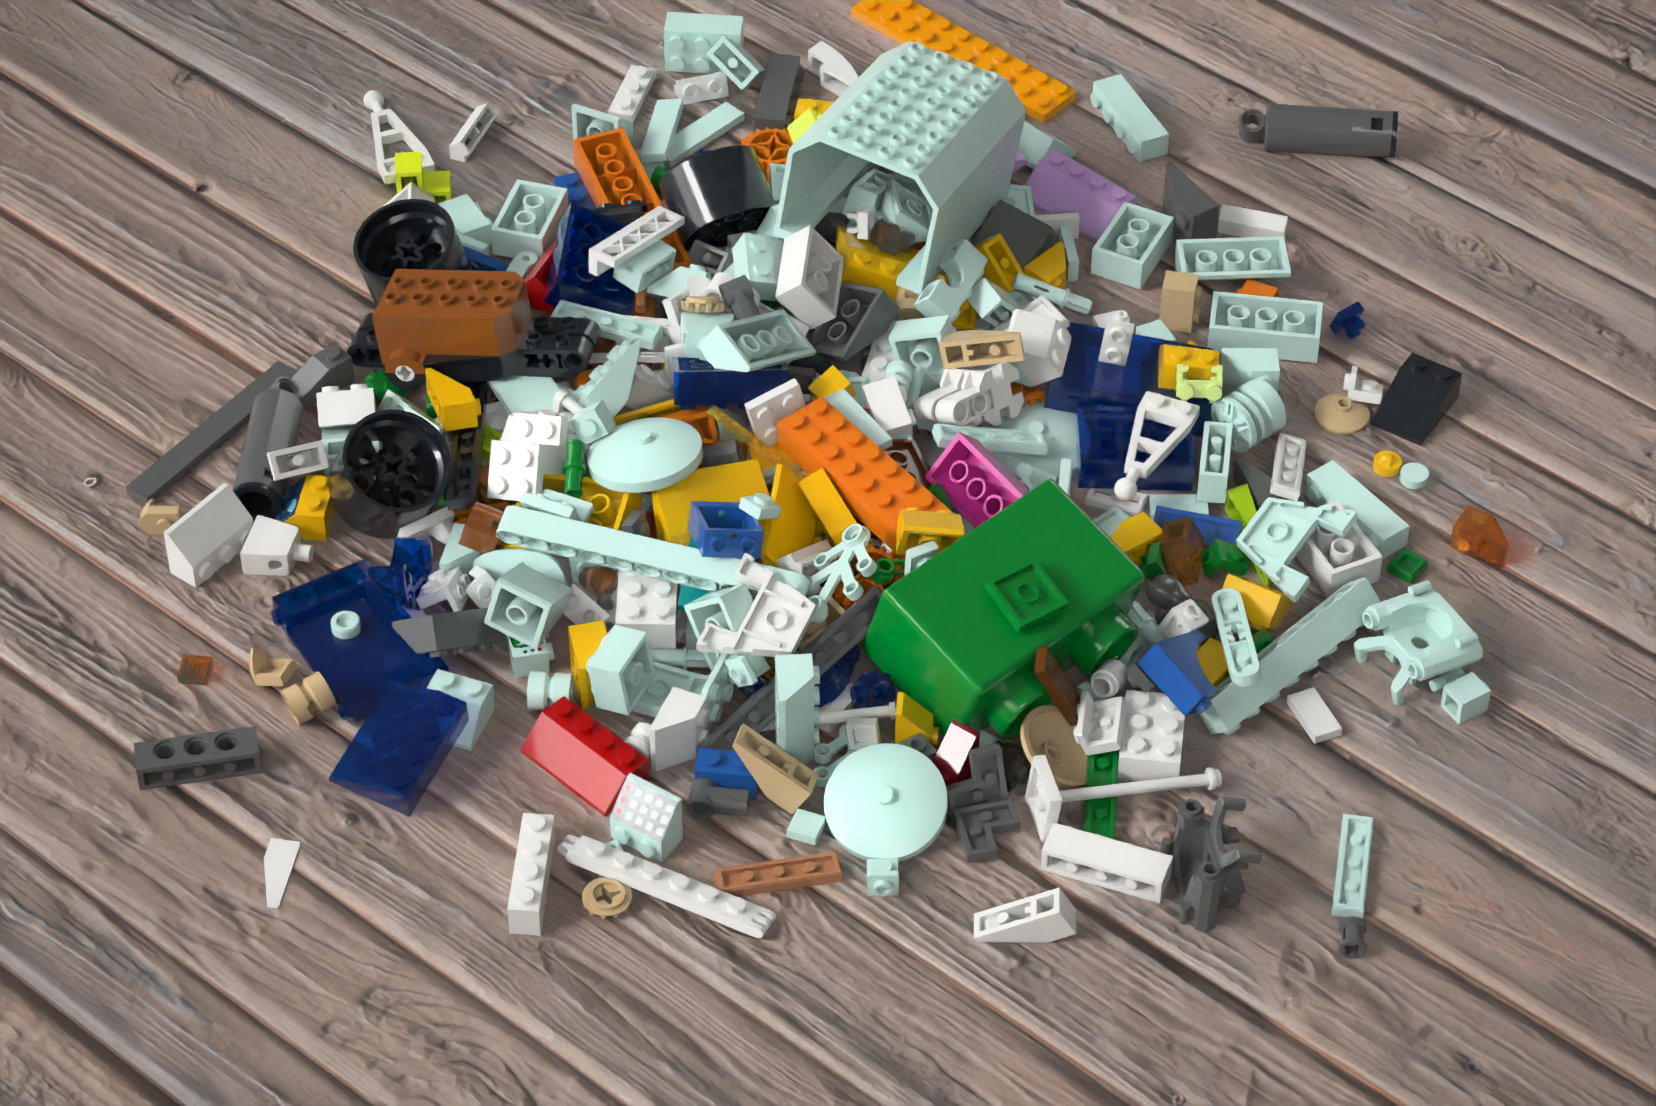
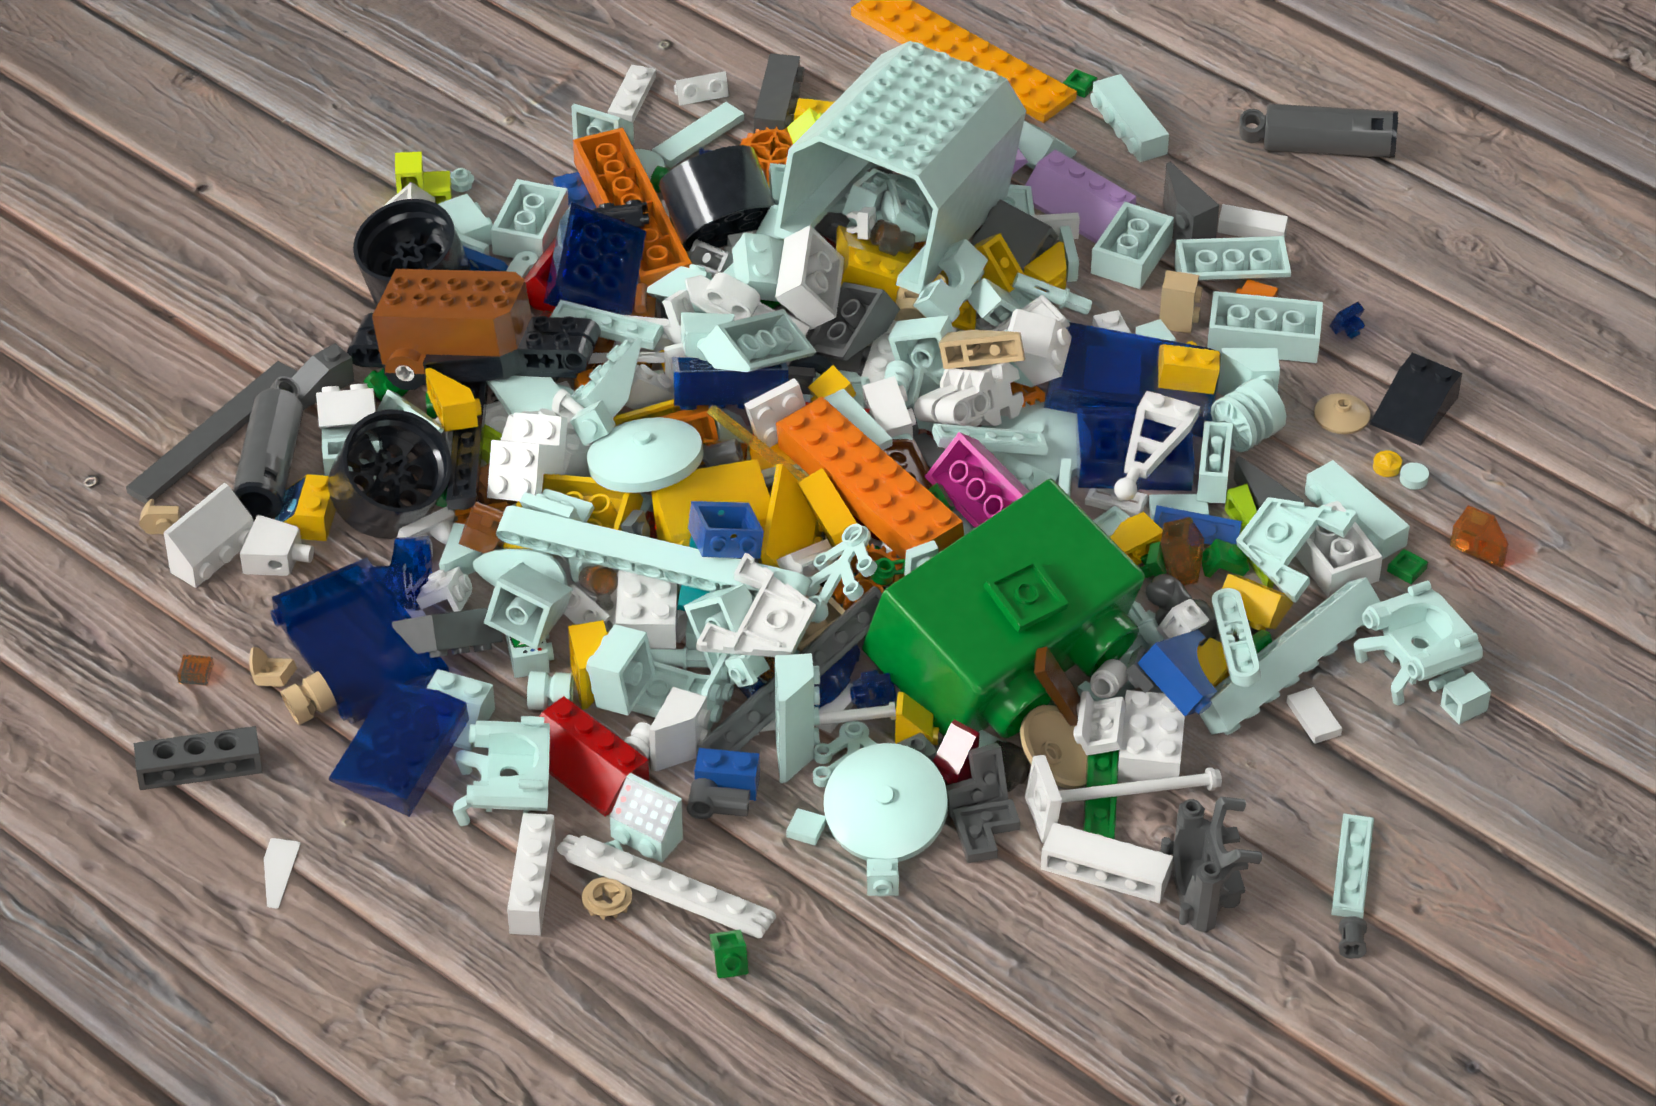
(298, 461): white slope -> none
(345, 625): light aqua tile -> none
(374, 101): white plate -> none
(458, 148): white piece -> none
(461, 180): none -> light aqua plate
(481, 588): white bracket -> none
(513, 746): none -> light aqua piece
(574, 468): green pin -> none
(623, 243): white fence -> none
(646, 266): light aqua brick -> none
(661, 130): light aqua tile -> none
(693, 35): light aqua brick -> none
(703, 304): tan gear -> none
(729, 953): none -> green bracket
(735, 62): light aqua slope -> none
(739, 297): dark grey piece -> none
(760, 506): light aqua plate -> none
(775, 771): tan slope -> none
(779, 874): nougat tile -> none
(833, 69): white slope -> none
(862, 732): white tile -> none
(920, 527): yellow slope -> none
(1030, 919): white slope -> none
(1080, 82): none -> green tile
(1116, 339): white hinge -> none
(1207, 389): yellowish green piece -> none
(1288, 467): white tile -> none
(1364, 391): white bracket -> none

